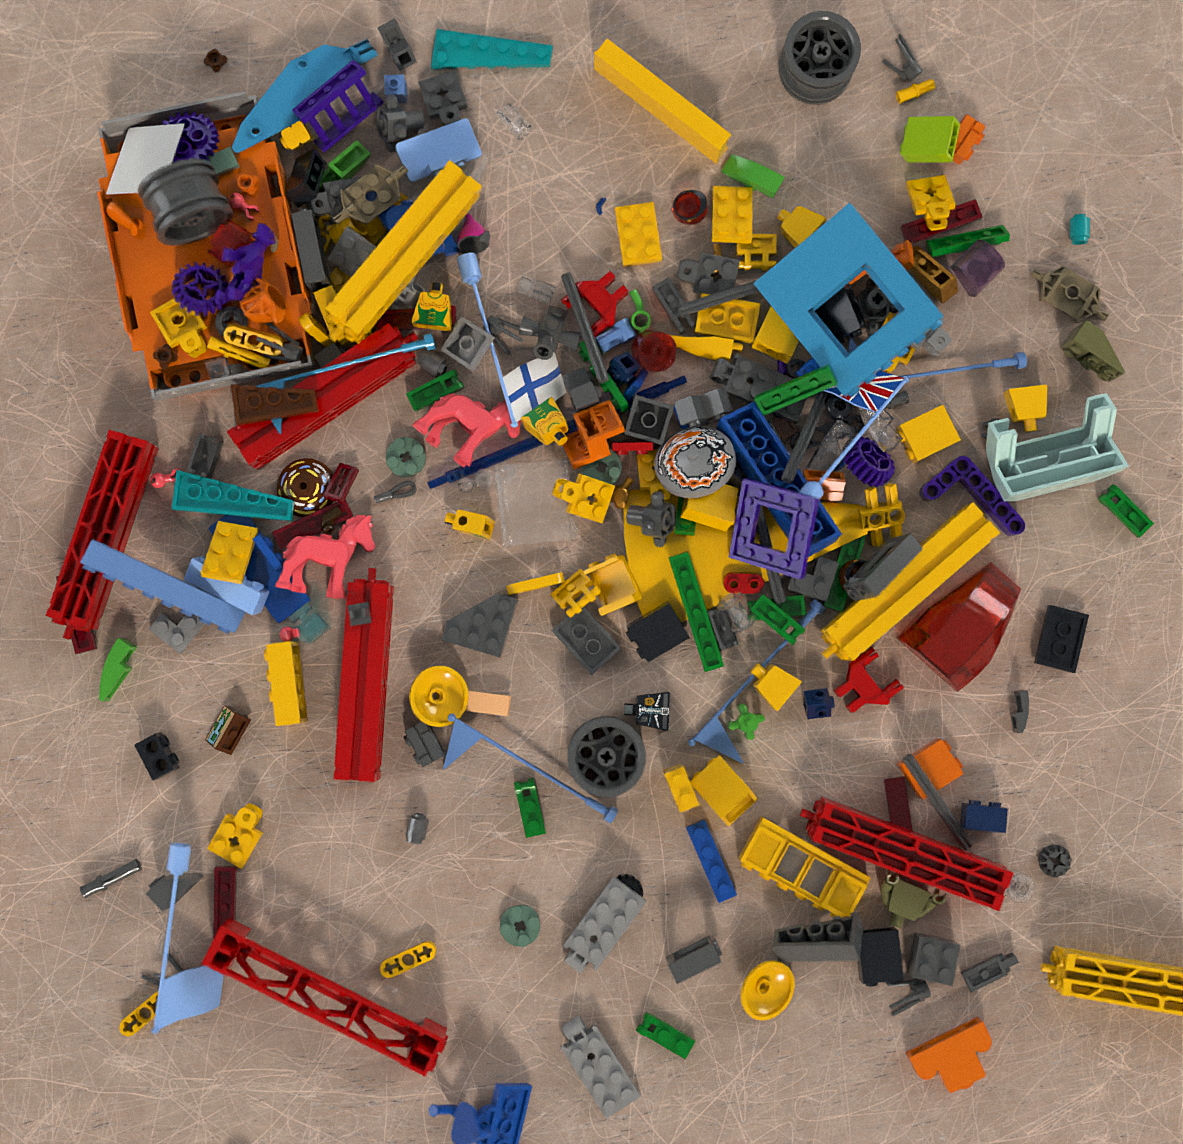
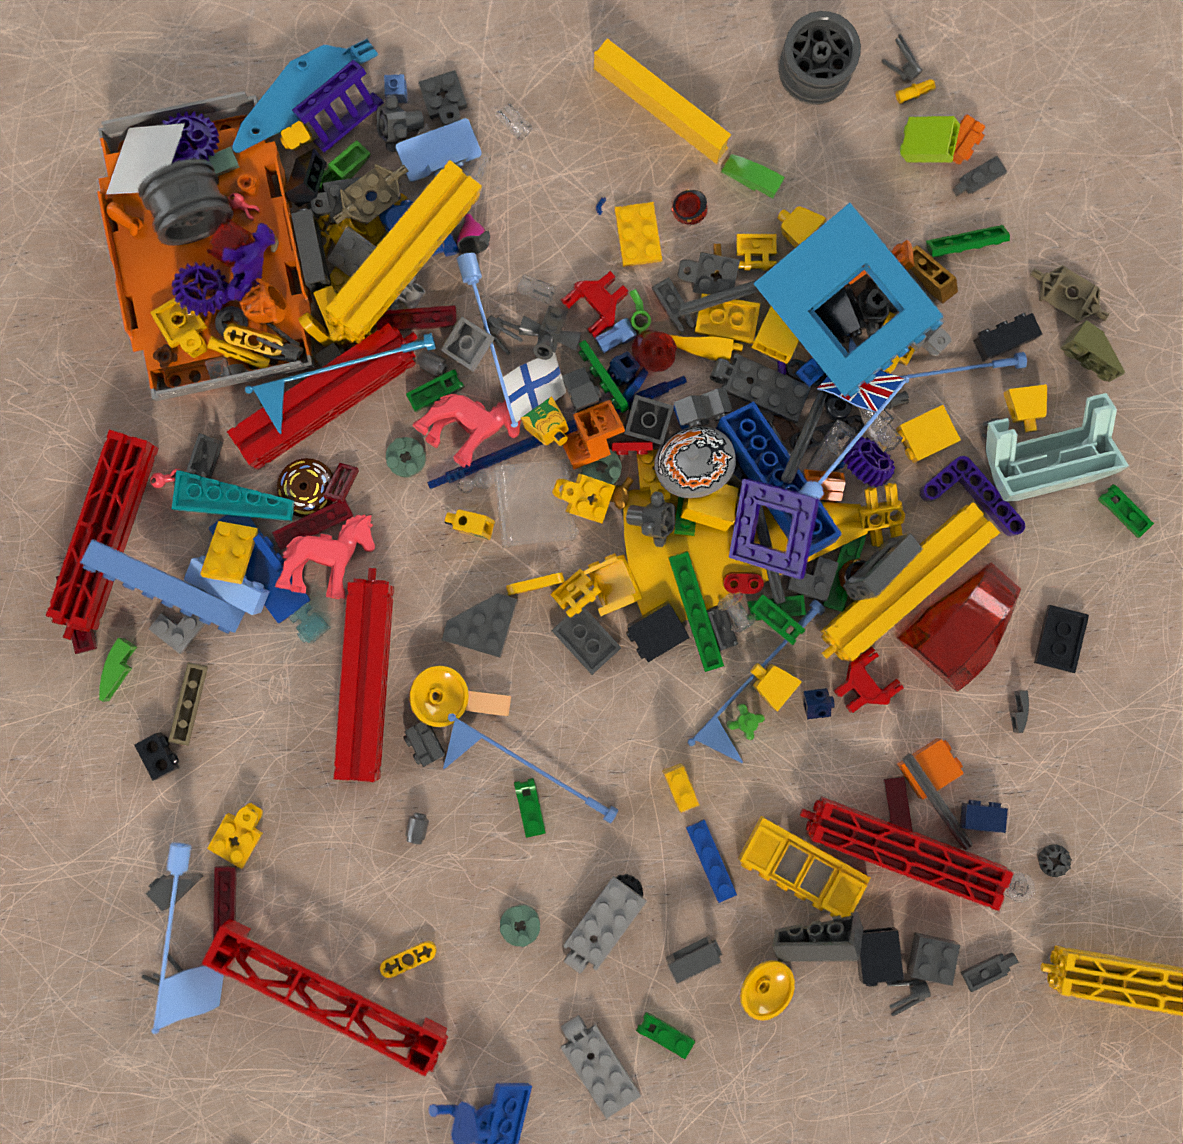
(102, 883): dark grey pin -> none
(122, 1027): yellow beam -> none
(188, 703): none -> dark tan brick
(211, 56): reddish brown plate -> none
(227, 730): reddish brown panel -> none
(263, 404): reddish brown wing -> none
(286, 683): yellow brick -> none
(288, 633): coral arm -> none
(328, 518): dark brown arm -> none
(359, 614): dark grey tile -> none
(390, 493): dark grey piece -> none
(396, 44): dark grey brick -> none
(433, 309): torso -> none
(472, 50): teal wing -> none
(585, 328): dark grey axle -> none
(597, 762): dark grey wheel -> none
(650, 710): torso -> none
(723, 790): yellow slope -> none
(732, 214): yellow plate -> none
(796, 390): green plate -> none
(907, 899): olive torso -> none
(936, 207): yellow plate -> none
(953, 1055): orange brick -> none
(960, 216): dark red plate -> none
(978, 267): clear purple brick -> none
(980, 176): none -> dark grey hinge
(1007, 336): none -> black brick
(1079, 229): teal brick -> none

